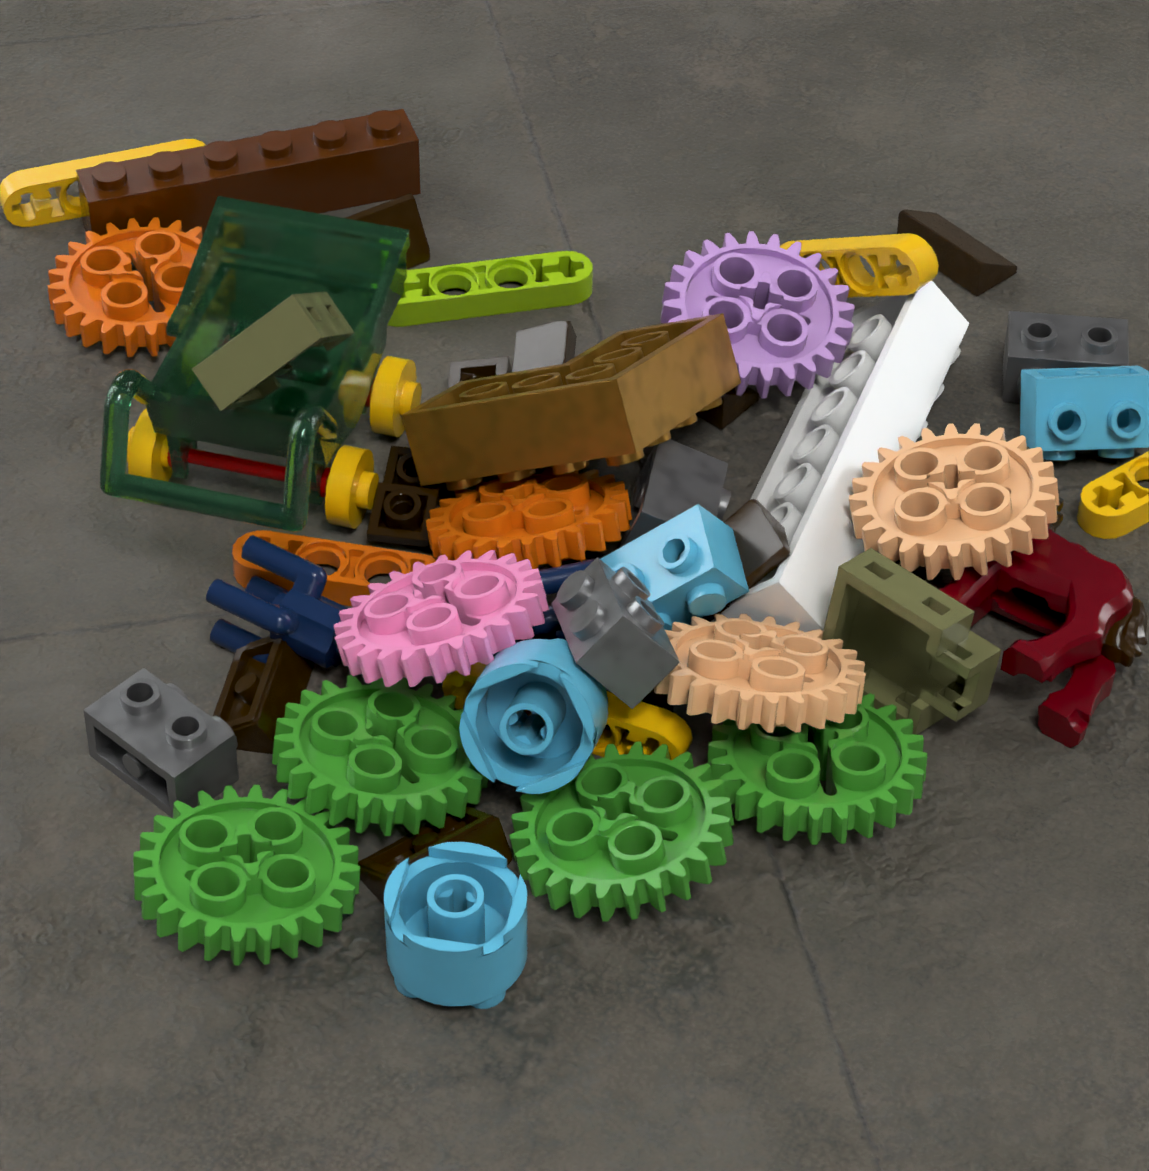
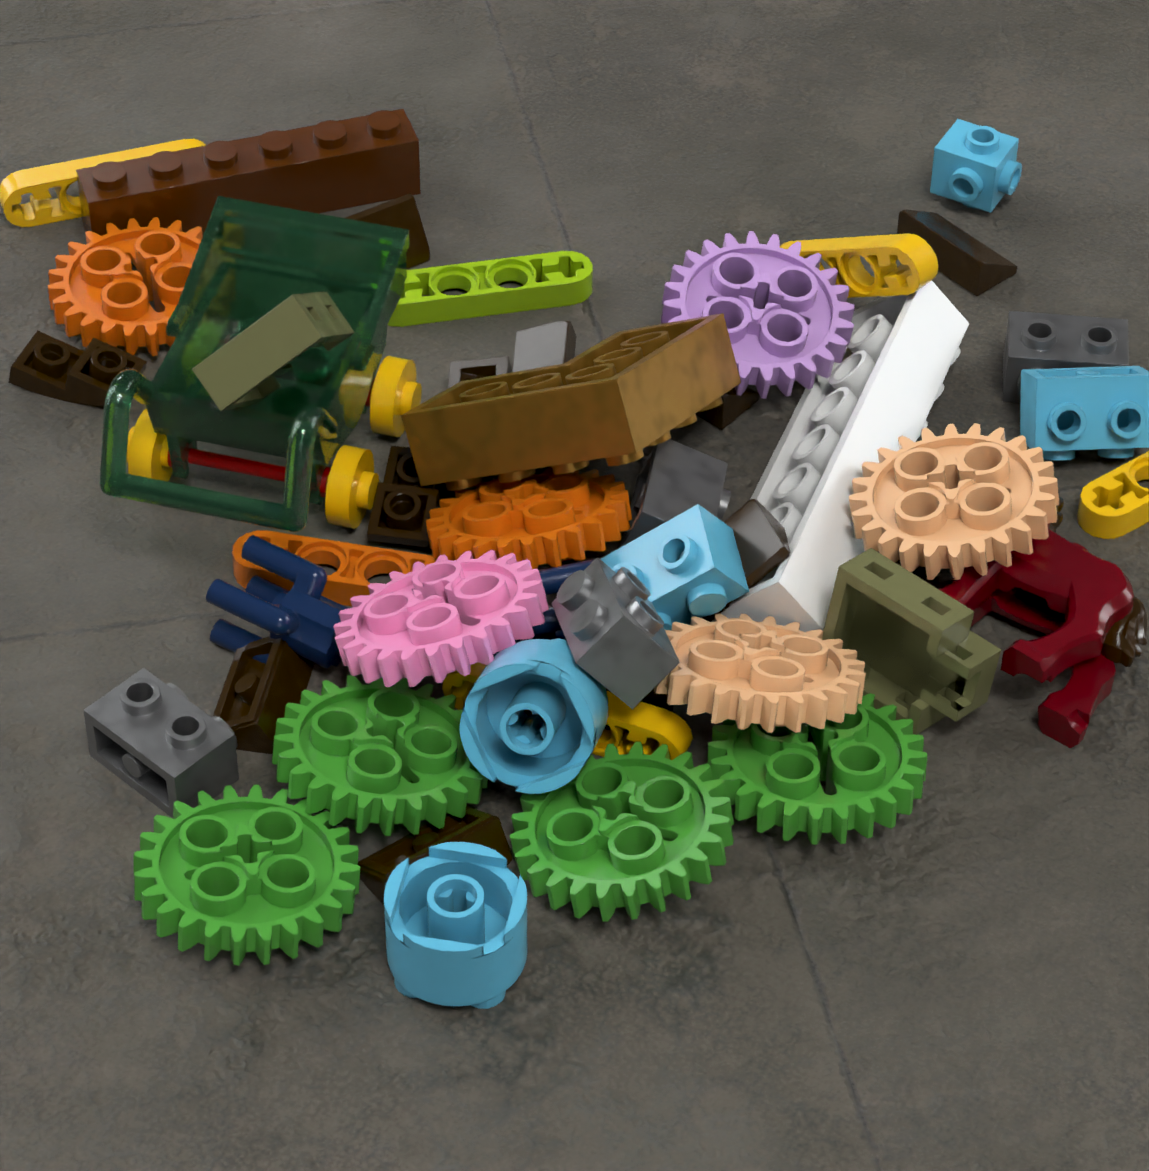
(68, 372): none -> dark brown slope
(975, 165): none -> medium azure brick

